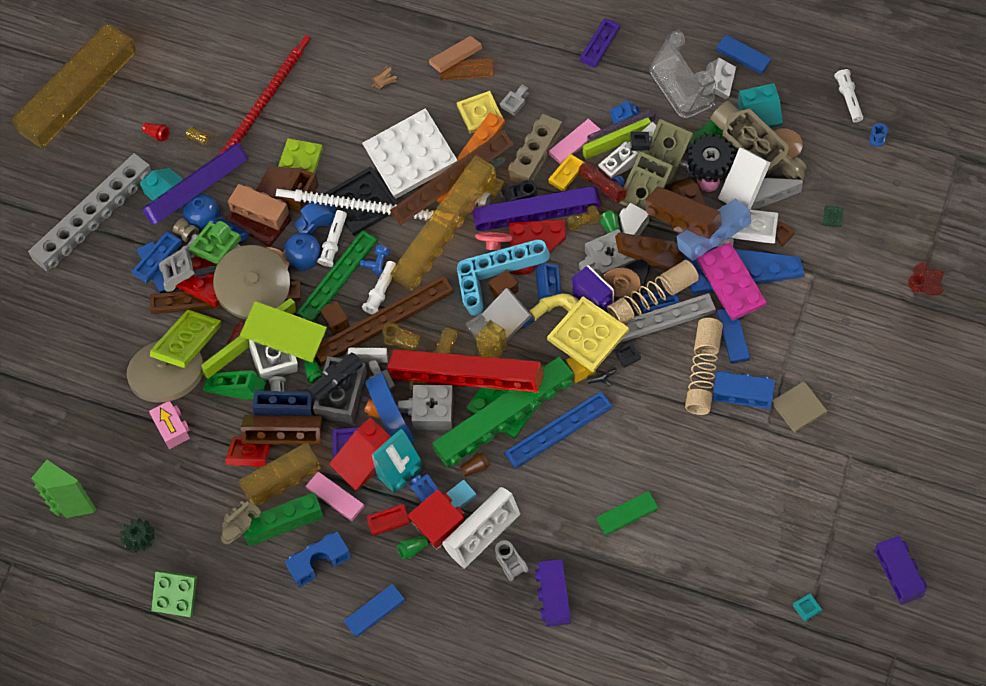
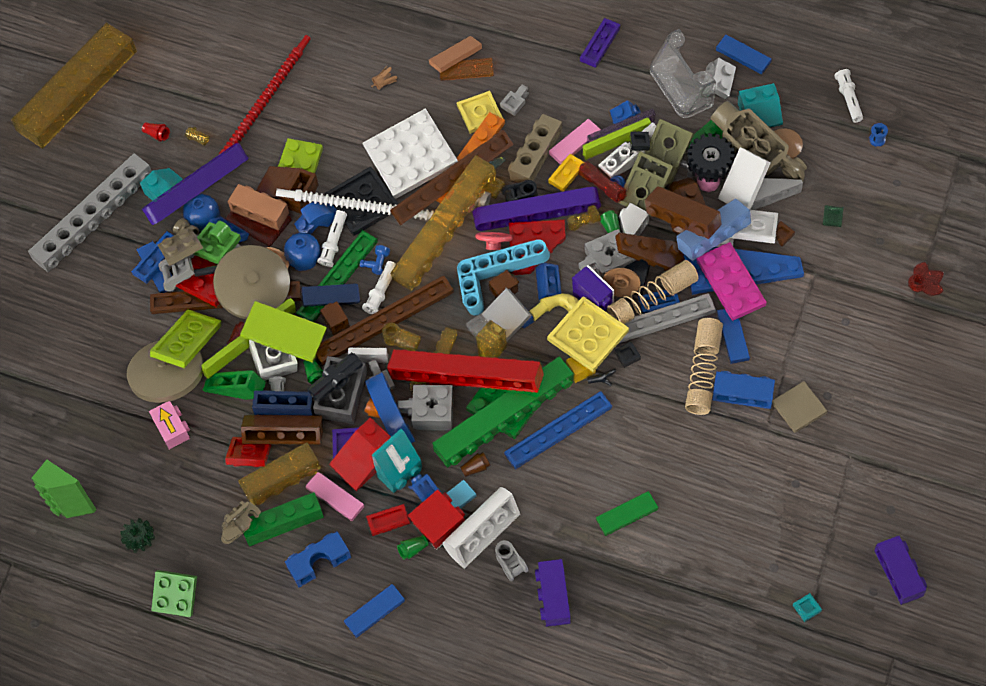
(179, 246): none -> dark tan plate
(329, 294): none -> dark blue tile

